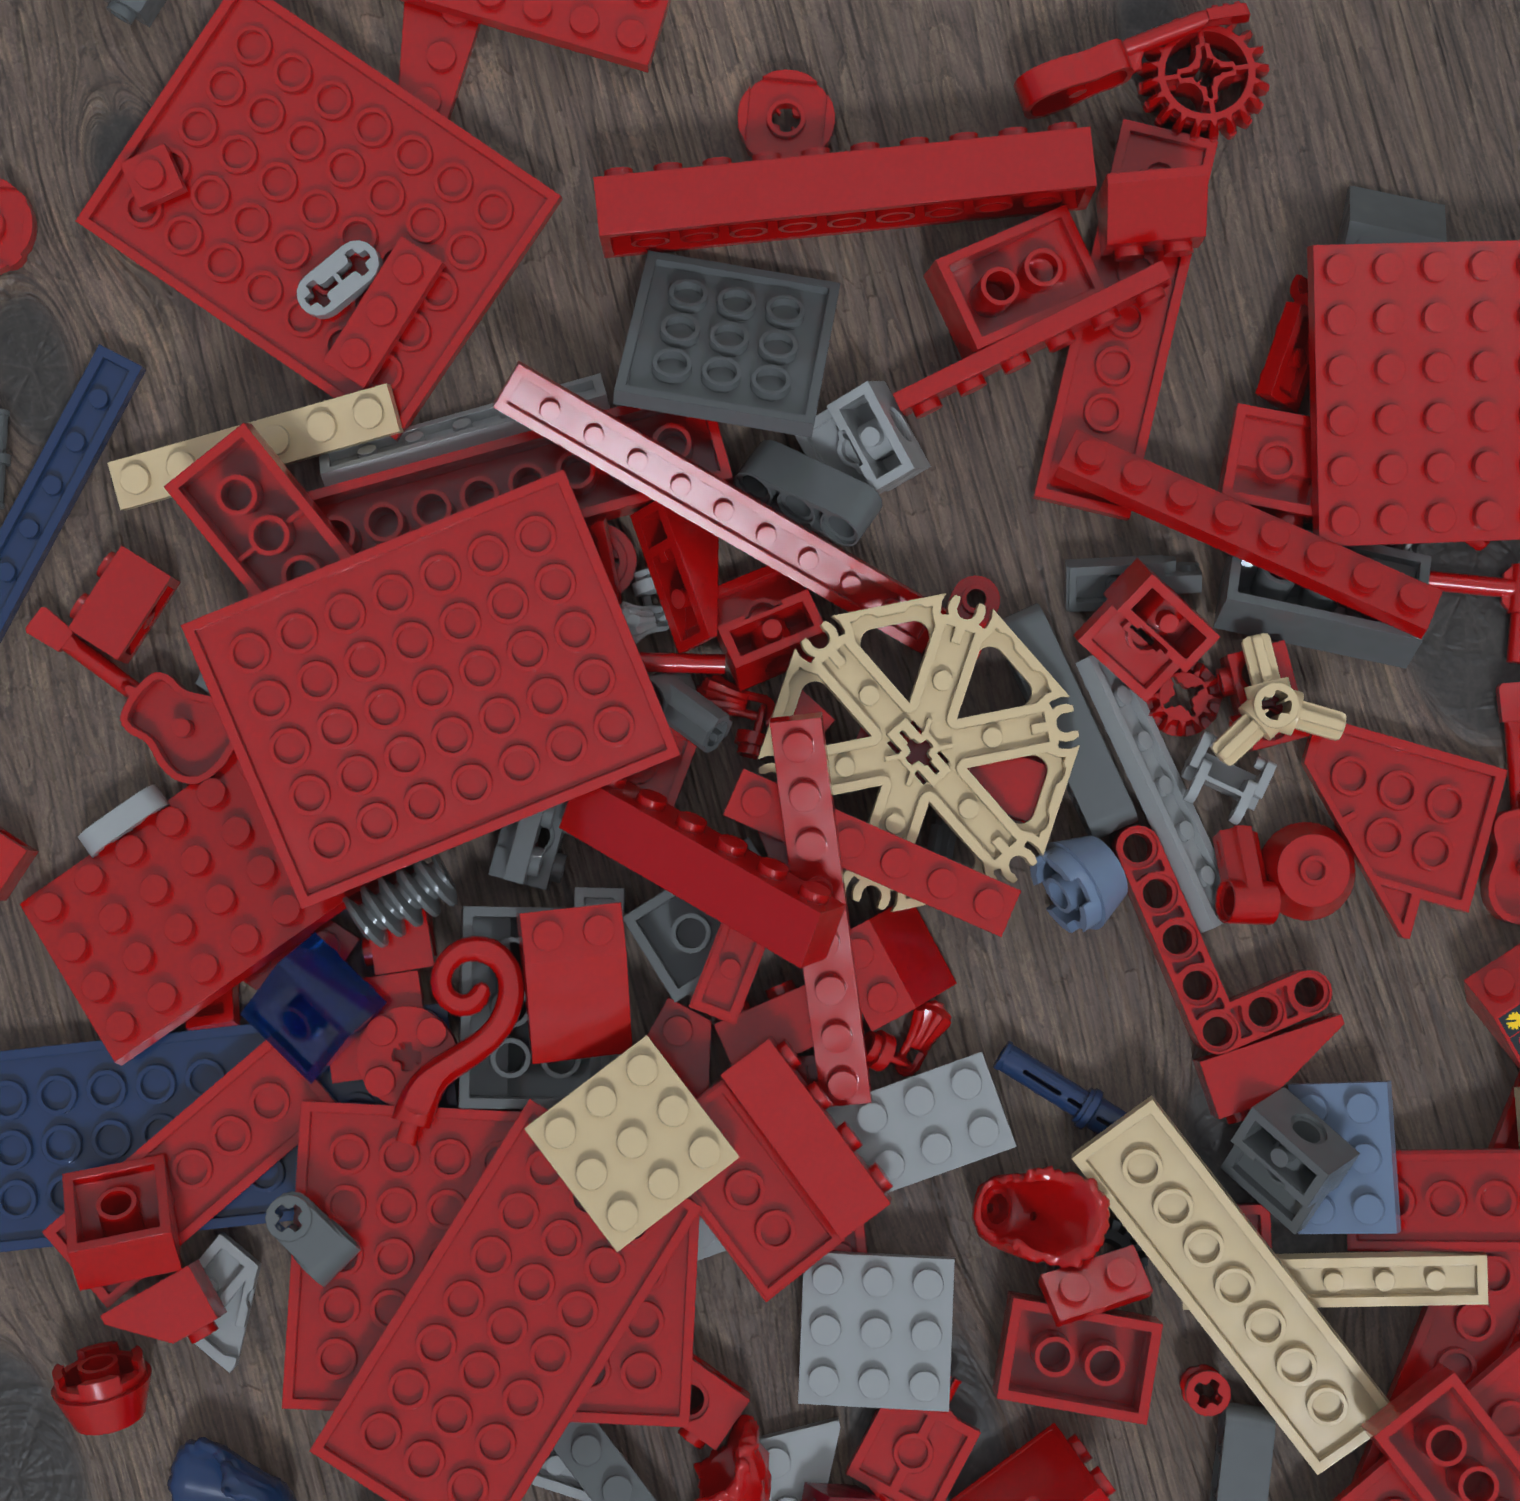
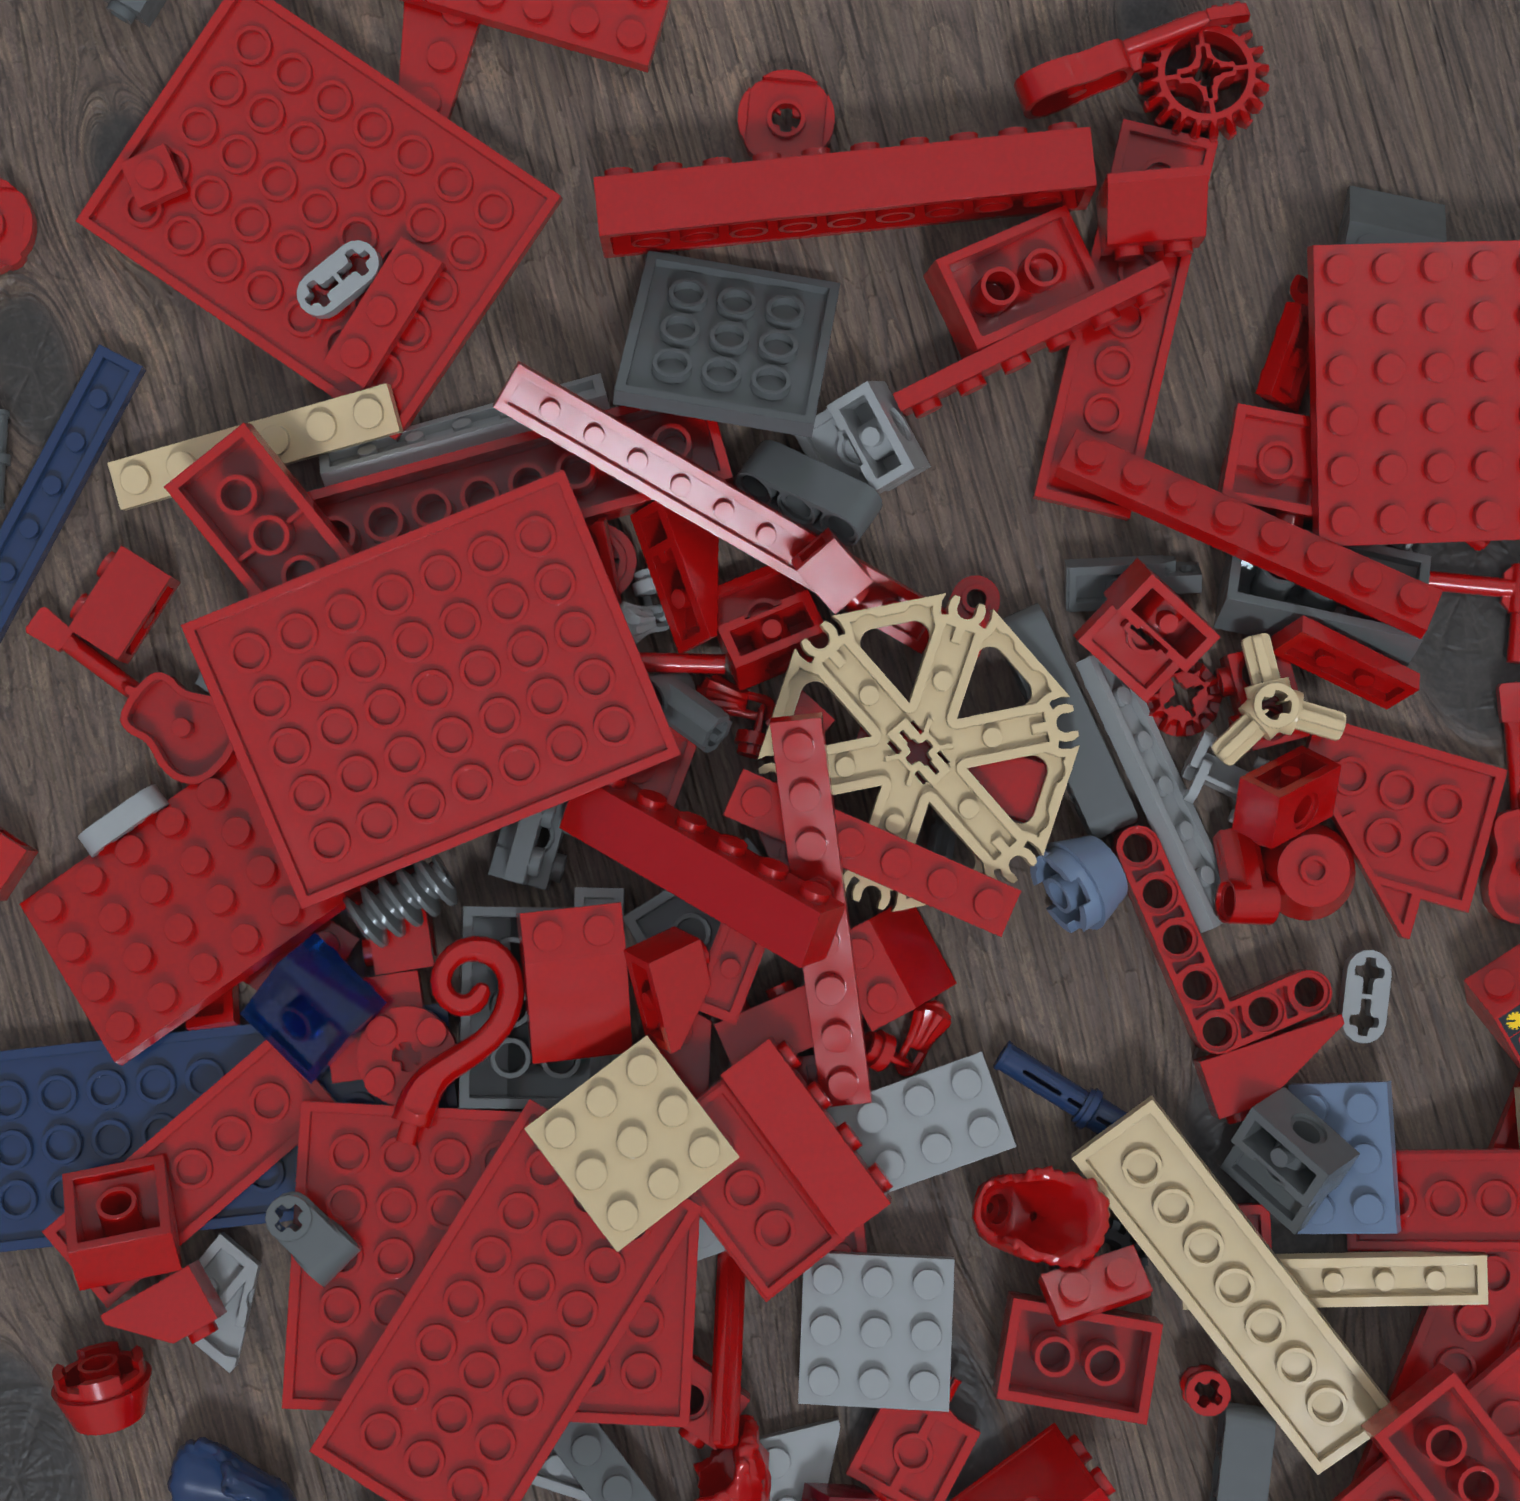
(669, 984): none -> red slope
(727, 1354): none -> red axle
(832, 572): none -> brick
(1286, 797): none -> red brick
(1345, 662): none -> red plate
(1376, 997): none -> light grey beam

